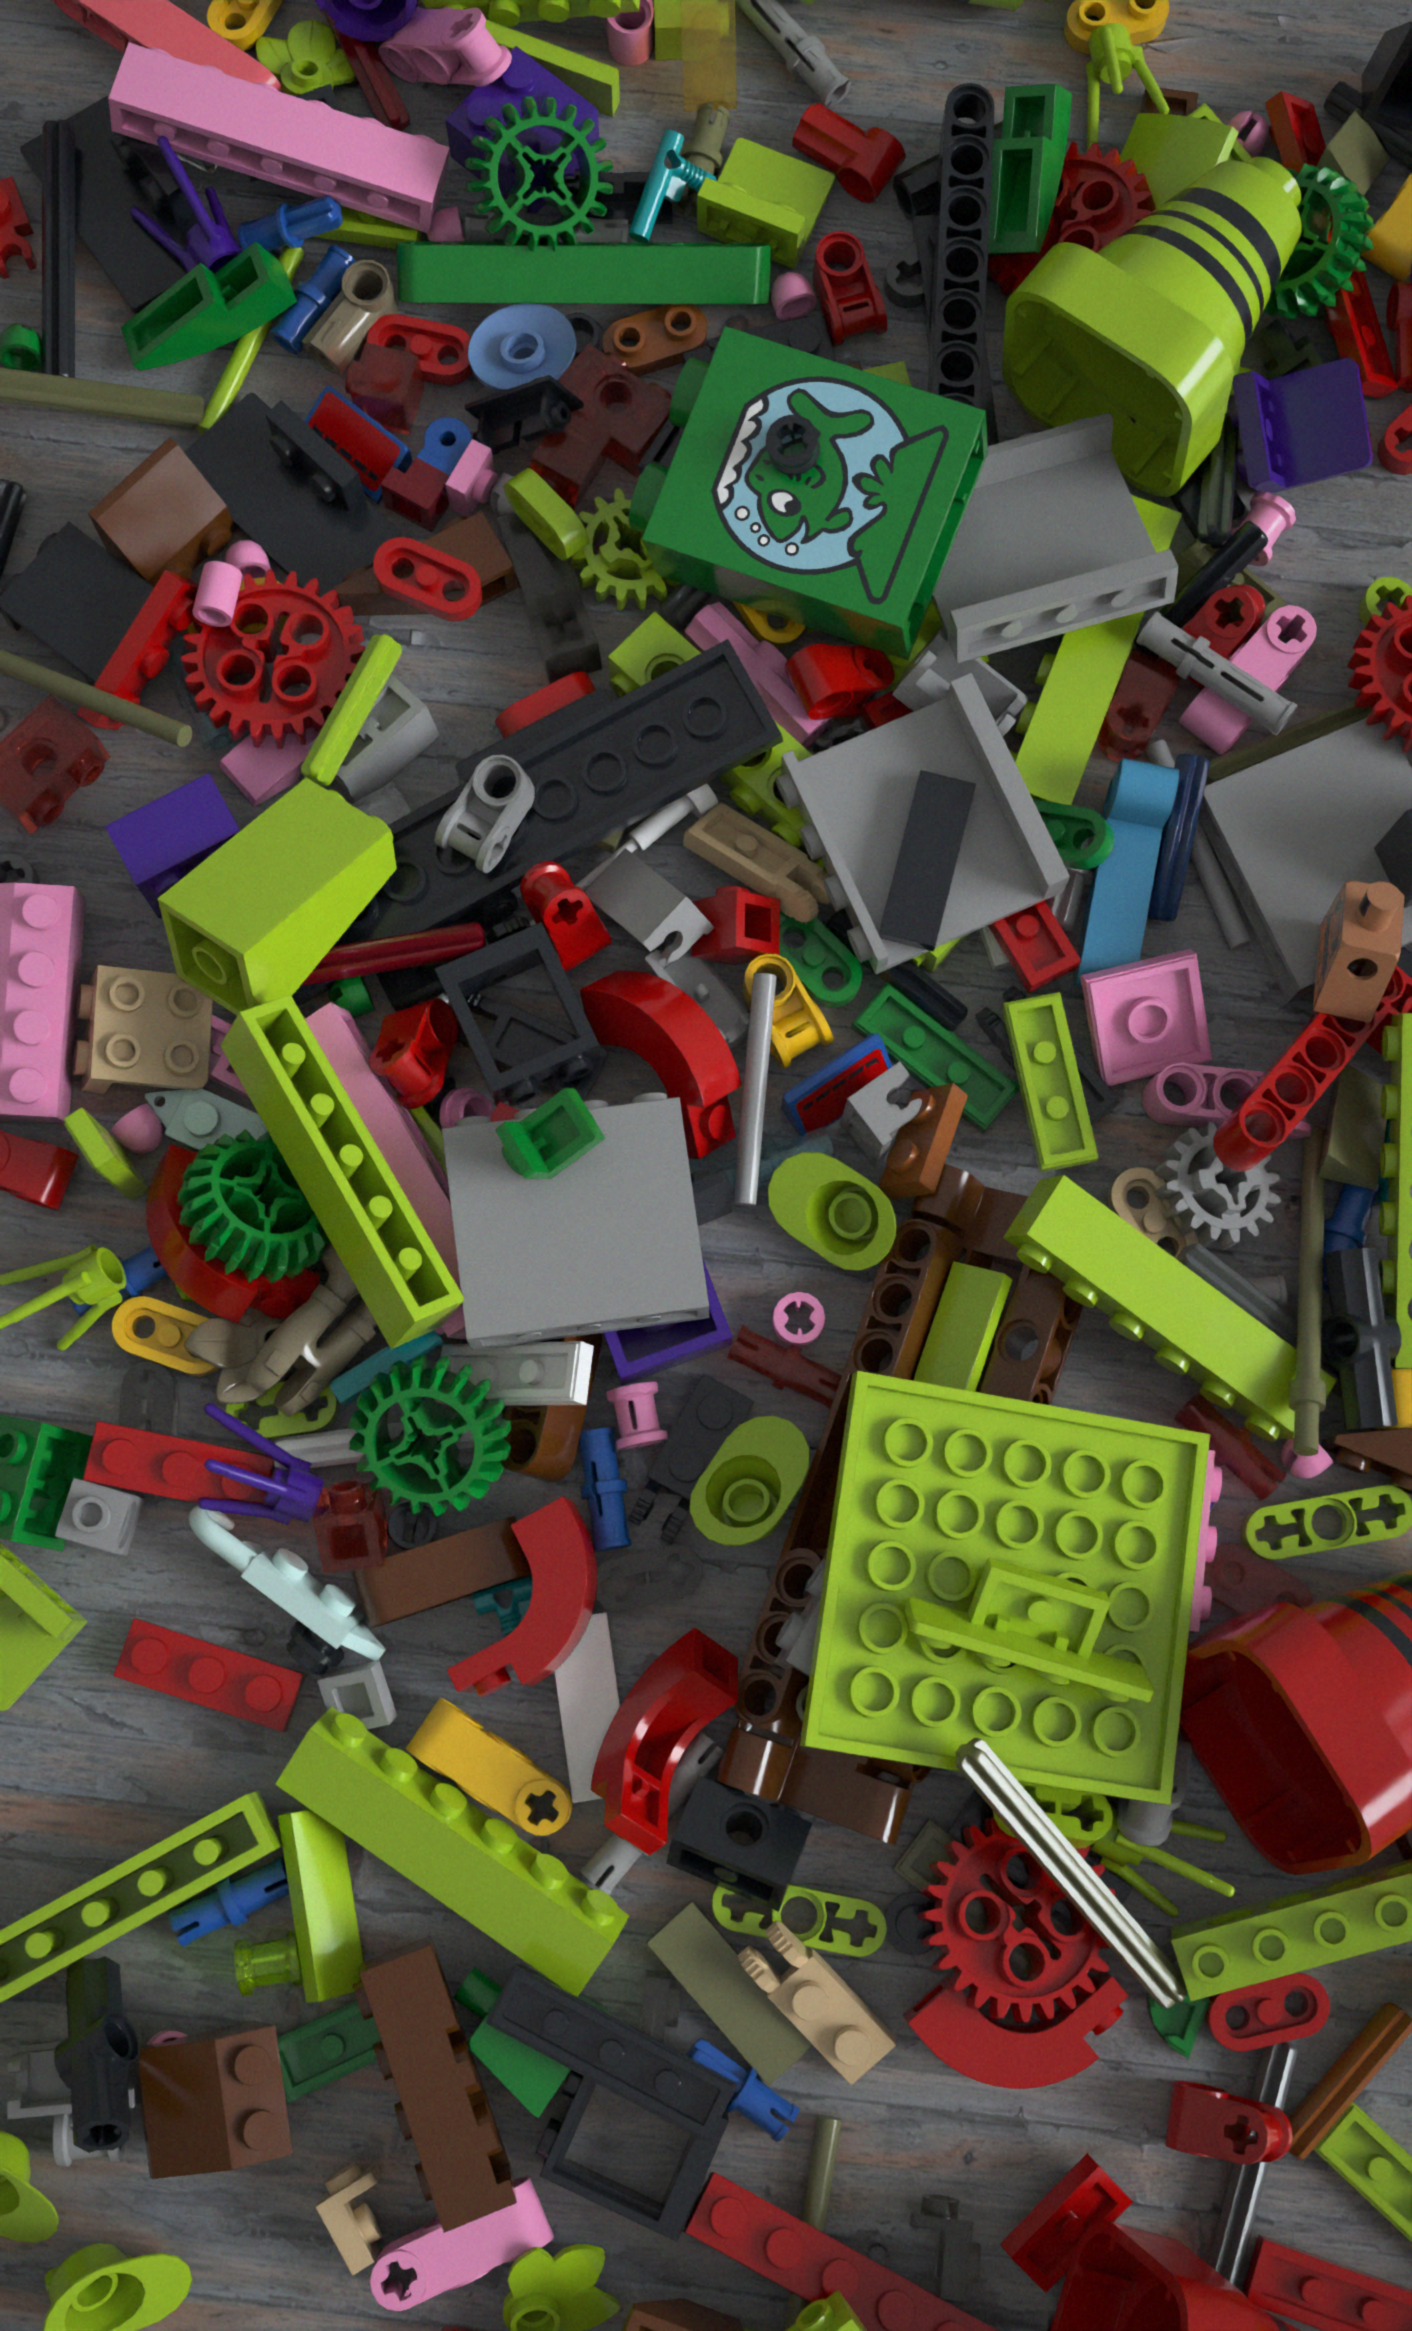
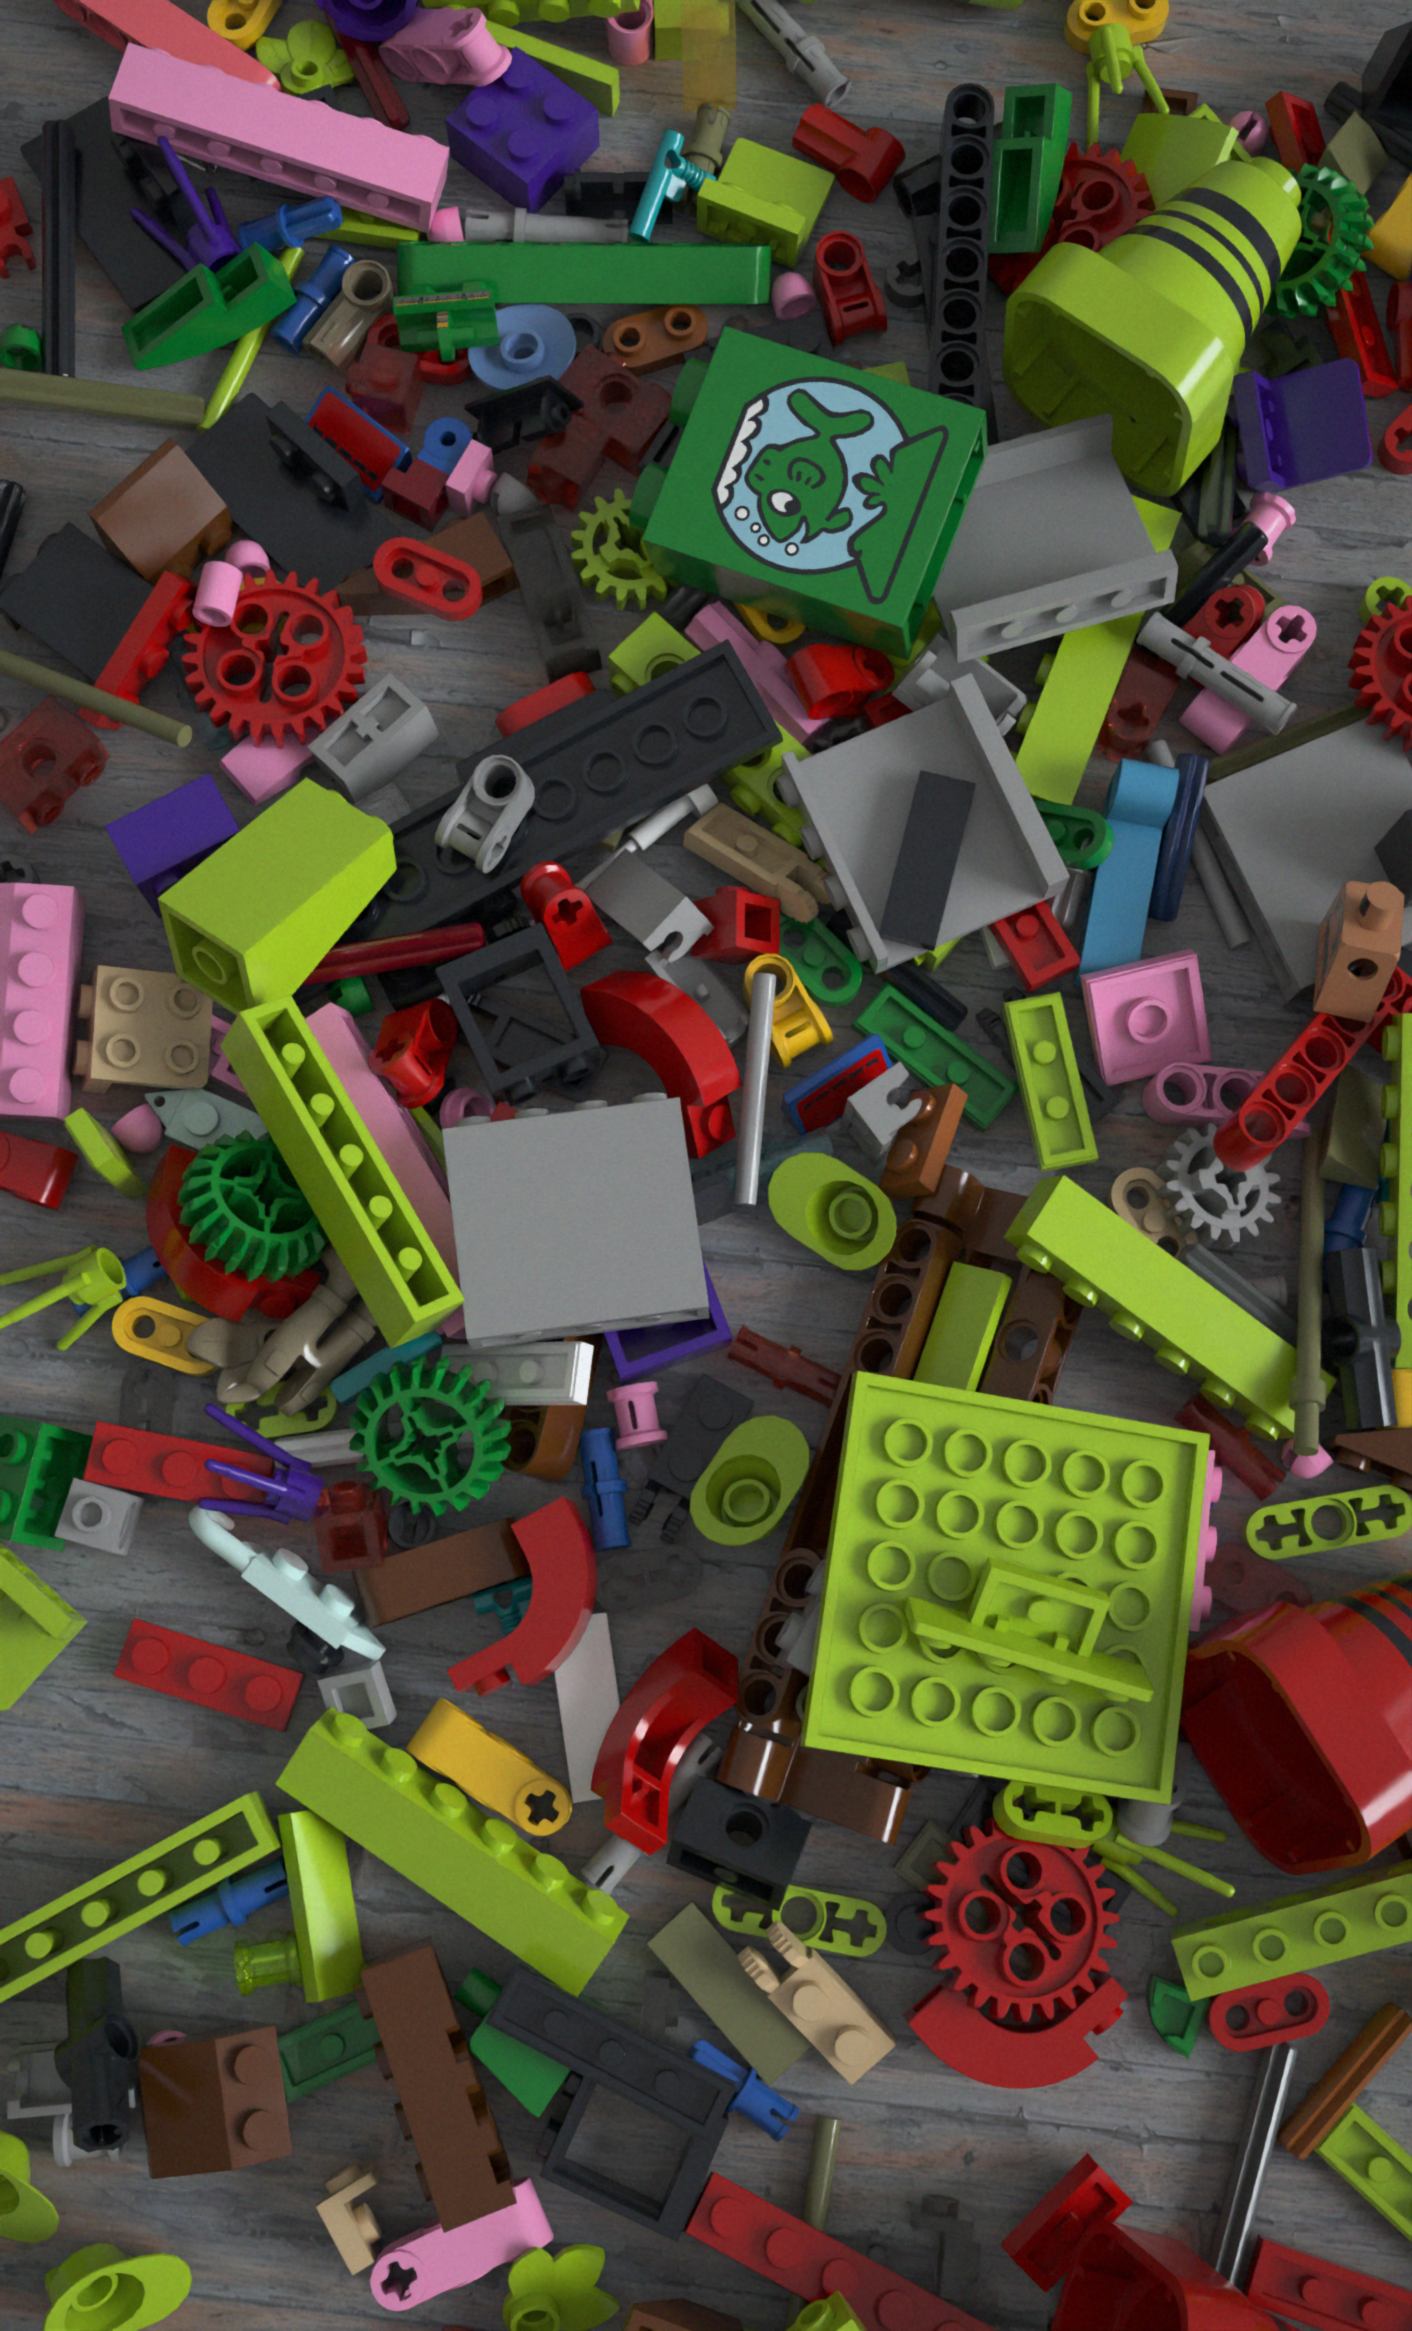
(351, 709): lime axle -> none
(446, 319): none -> green hips
(519, 155): green gear -> none
(546, 514): lime beam -> none
(550, 1136): green bracket -> none
(787, 426): black bush -> none
(816, 1319): bright pink bush -> none
(1070, 1872): axle -> none
(1217, 2125): red piece -> none

